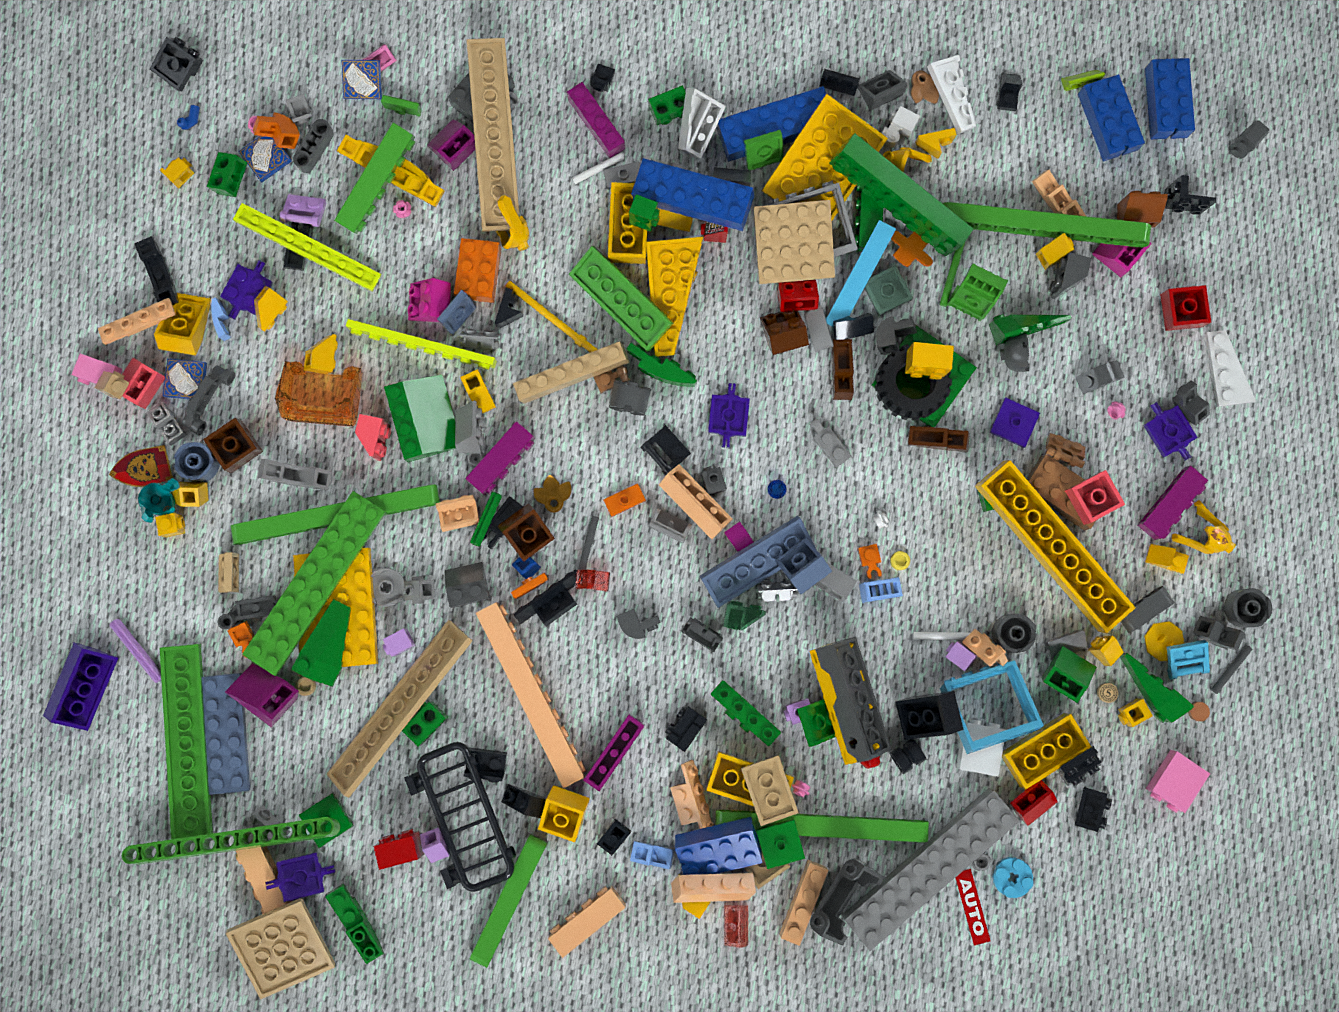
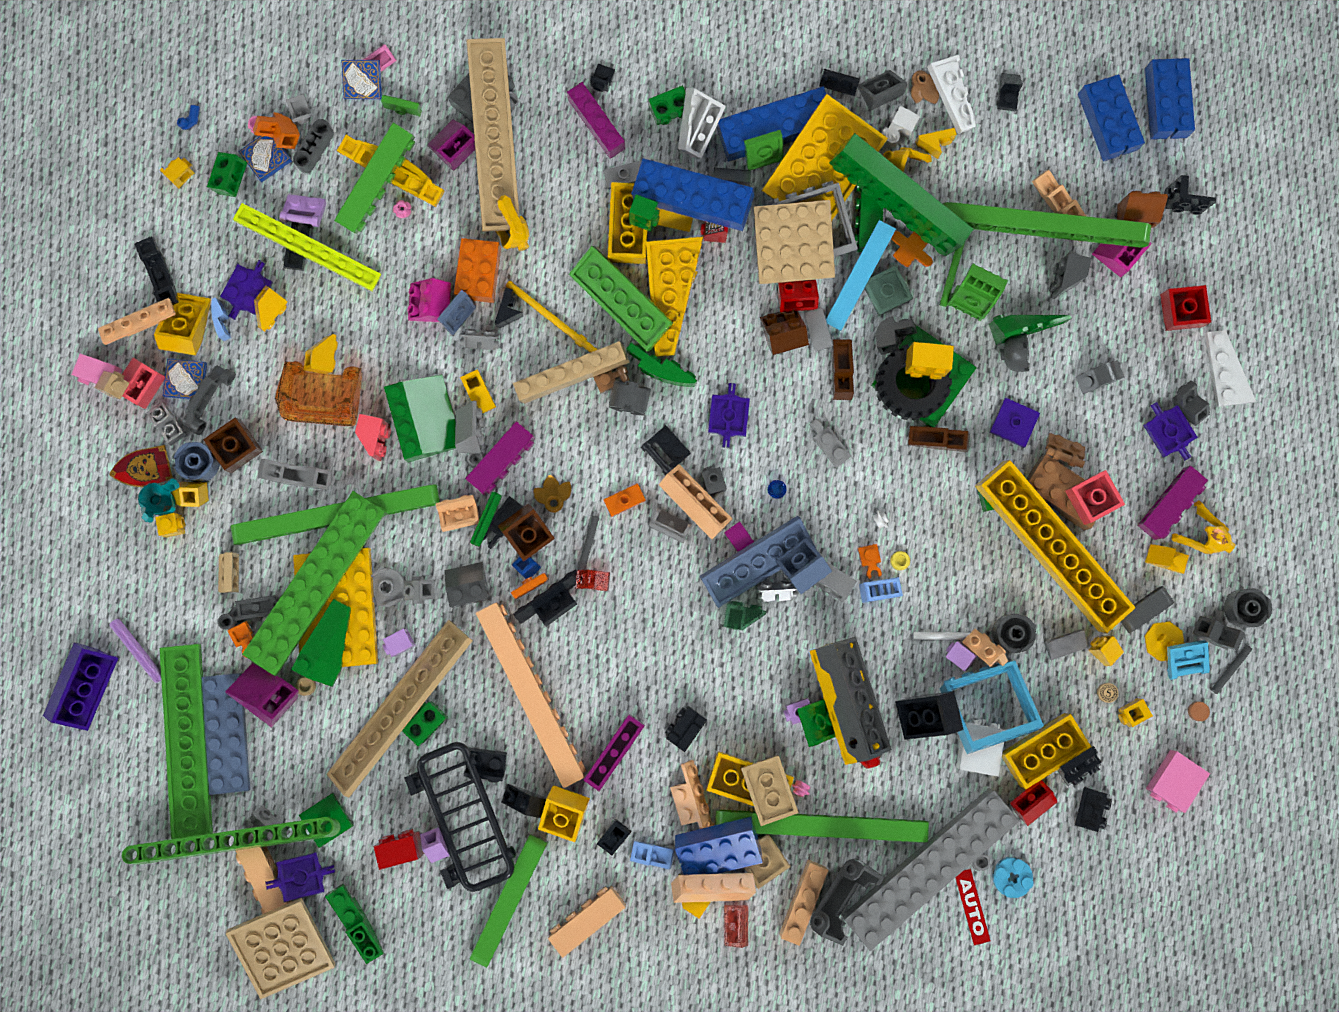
(176, 63): black plate -> none
(412, 343): neon yellow plate -> none
(598, 168): white bar -> none
(633, 628): dark grey brick -> none
(707, 638): dark grey hinge -> none
(749, 717): green bracket -> none
(780, 844): green plate -> none
(853, 327): black slope -> none
(907, 756): black wheel -> none
(1054, 251): yellow slope -> none
(1069, 674): green slope -> none
(1079, 80): lime slope -> none
(1116, 410): bright pink plate -> none
(1164, 702): green wedge -> none
(1249, 139): dark grey brick -> none

